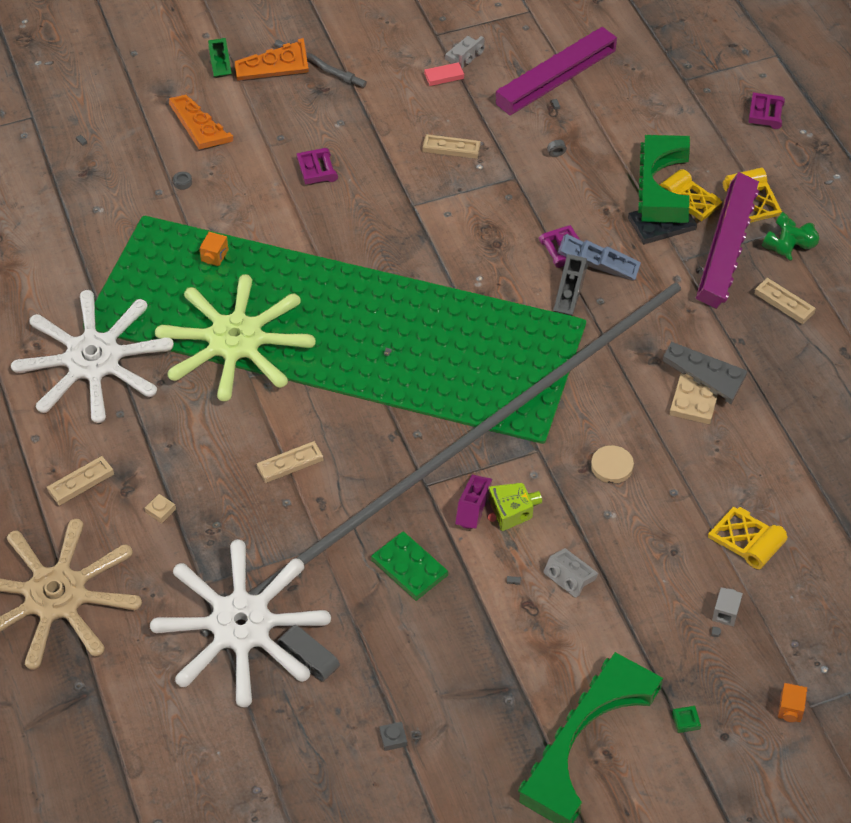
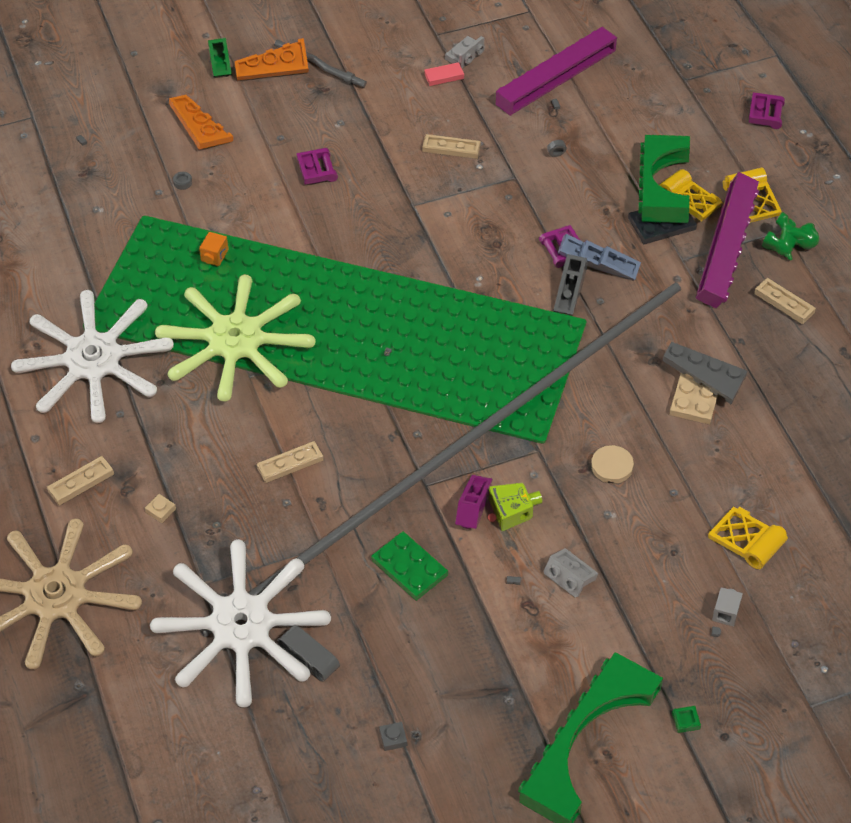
(792, 702): orange brick -> none

